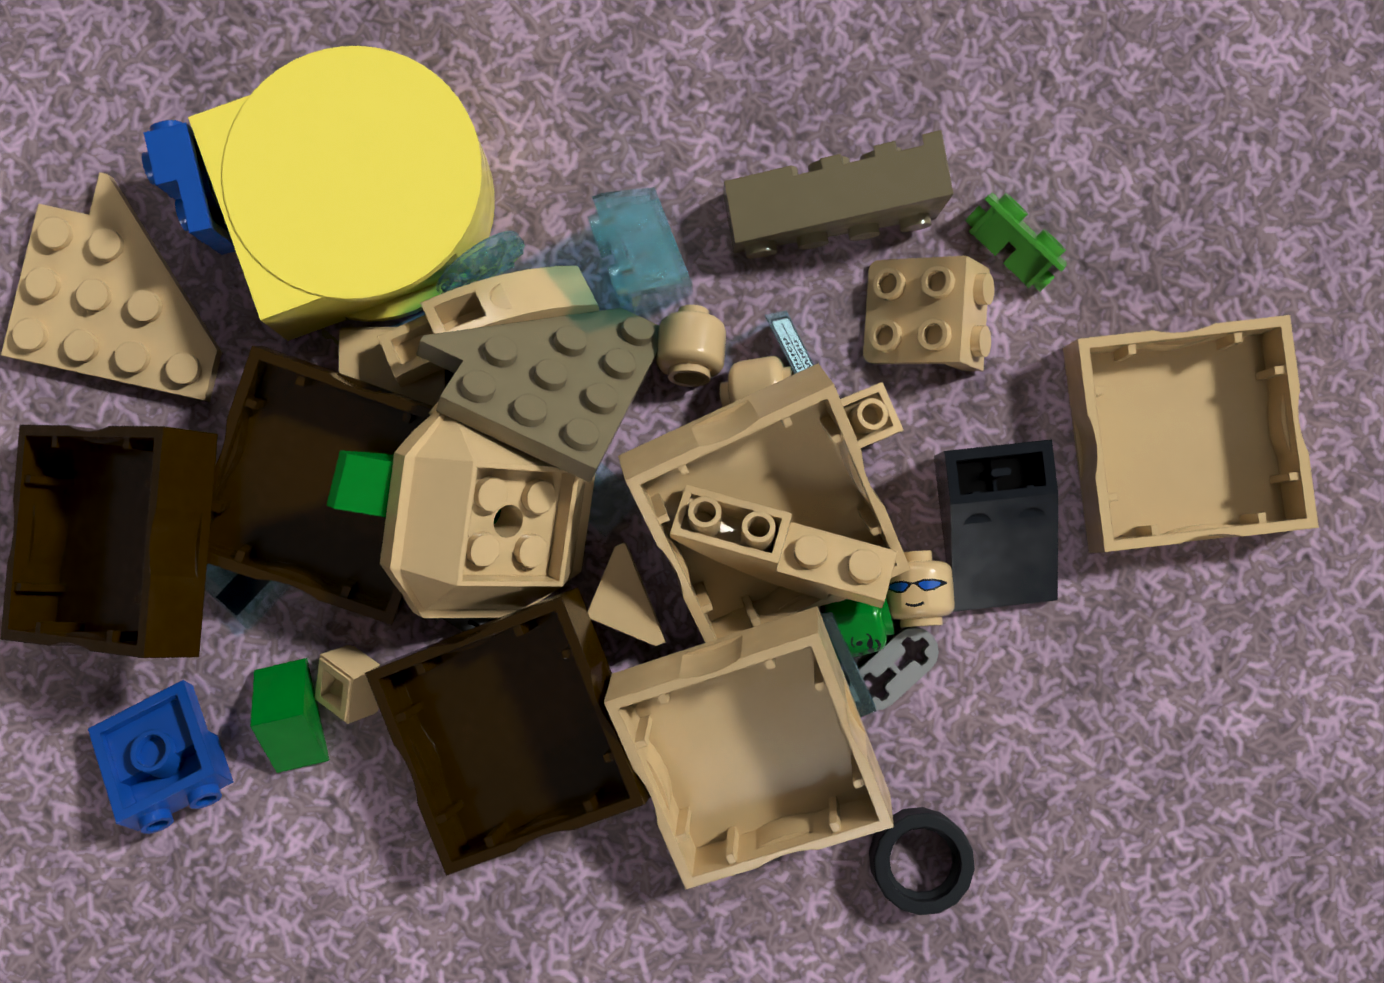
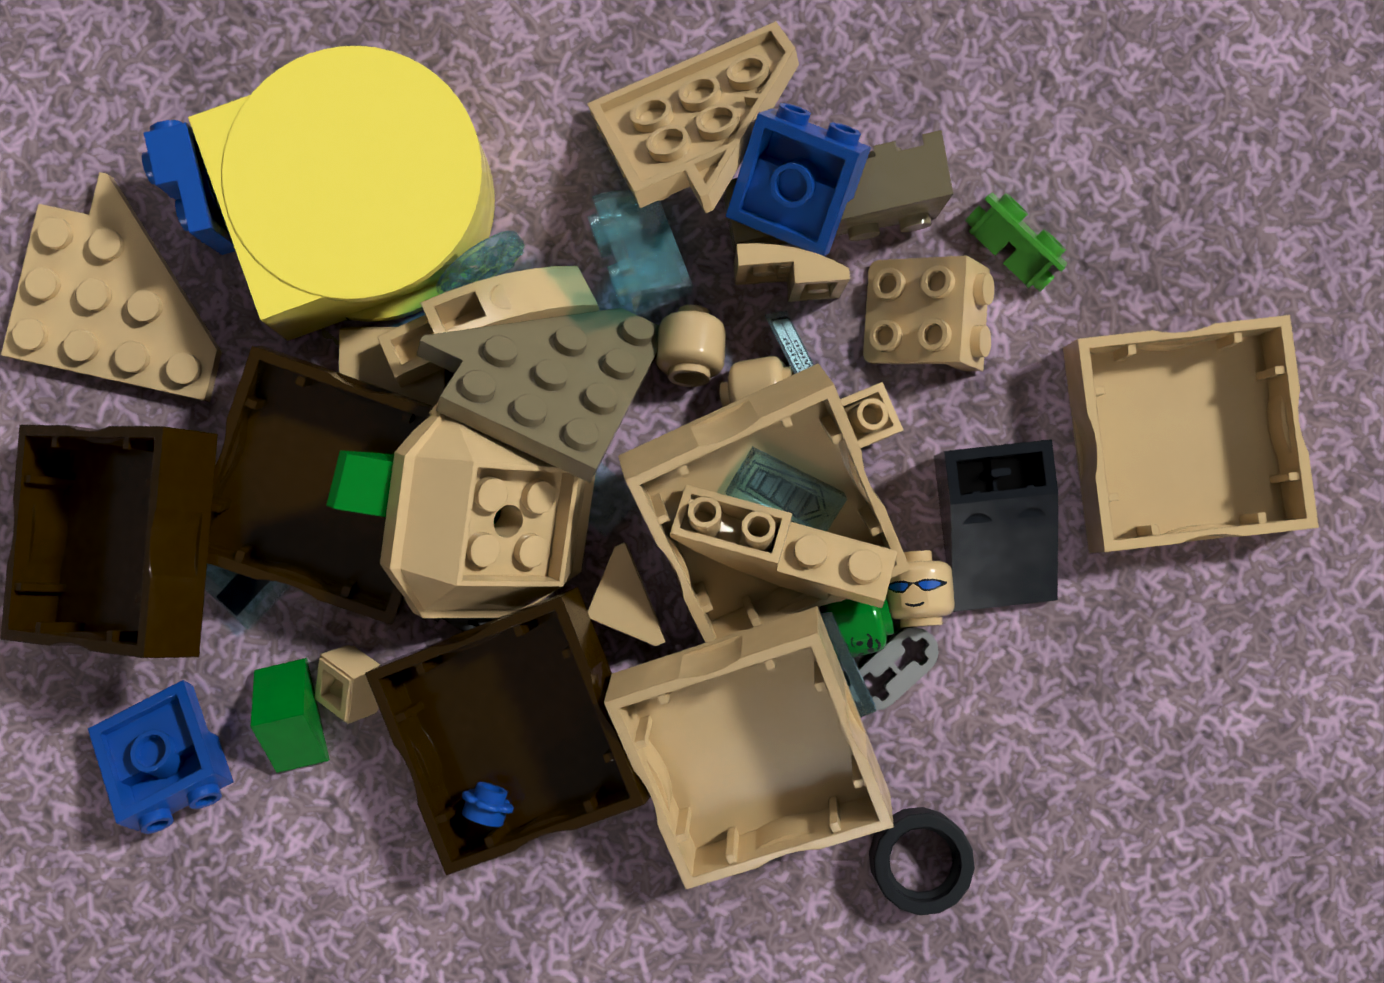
(486, 804): none -> blue plate
(695, 117): none -> tan wing
(786, 488): none -> clear light blue tile
(797, 178): none -> blue plate
(806, 273): none -> tan slope

